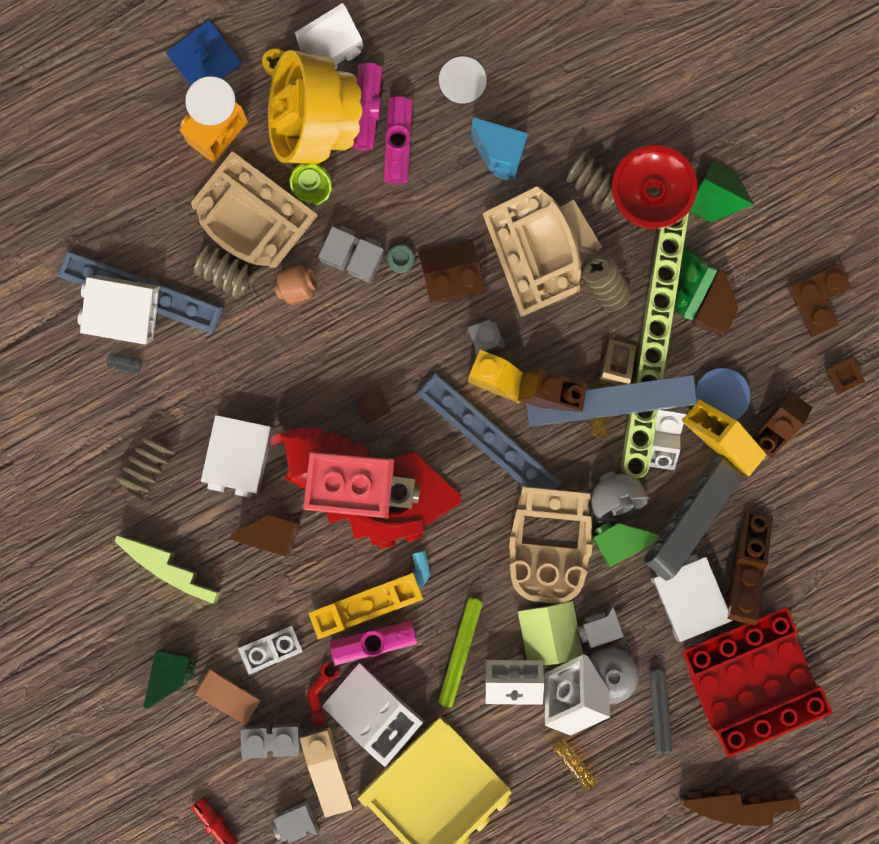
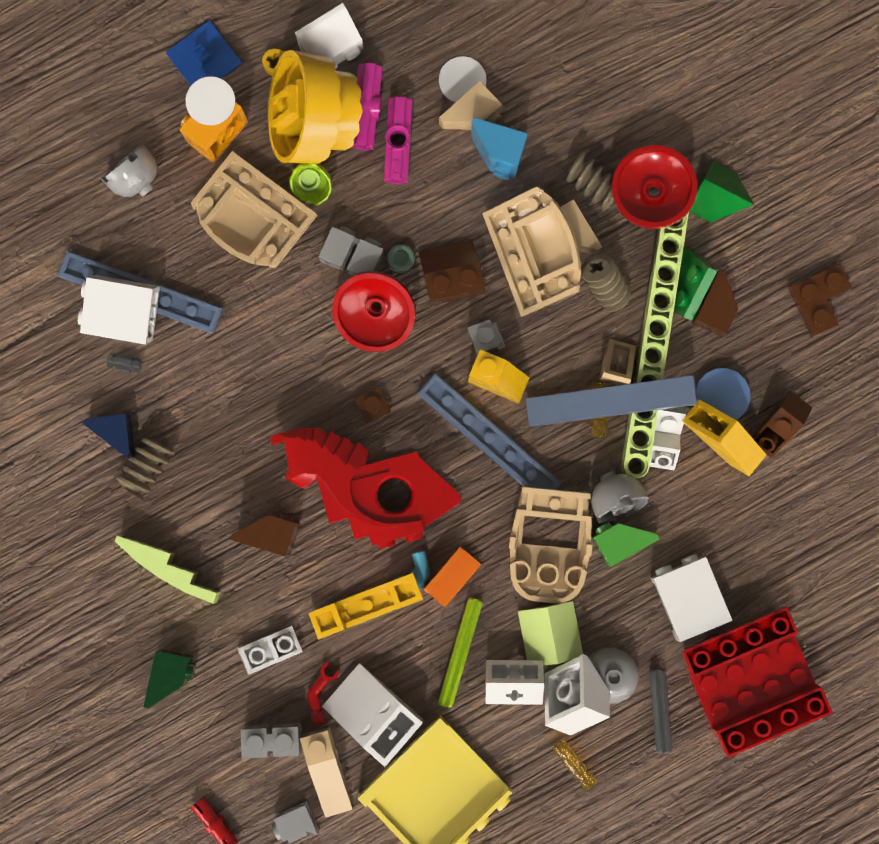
(115, 431): none -> dark blue slope
(133, 173): none -> light grey cylinder
(224, 273): dark tan piece -> none
(227, 696): nougat slope -> none
(236, 456): white brick -> none
(296, 284): nougat head -> none
(349, 484): coral tile -> none
(355, 648): dark pink piece -> none
(369, 326): none -> red dish
(412, 495): dark tan brick -> none
(452, 576): none -> orange panel
(475, 103): none -> tan slope
(551, 391): reddish brown slope -> none
(600, 628): light grey window -> none
(693, 517): dark grey beam -> none
(727, 807): reddish brown slope -> none
(749, 567): reddish brown slope -> none
(845, 375): reddish brown plate -> none

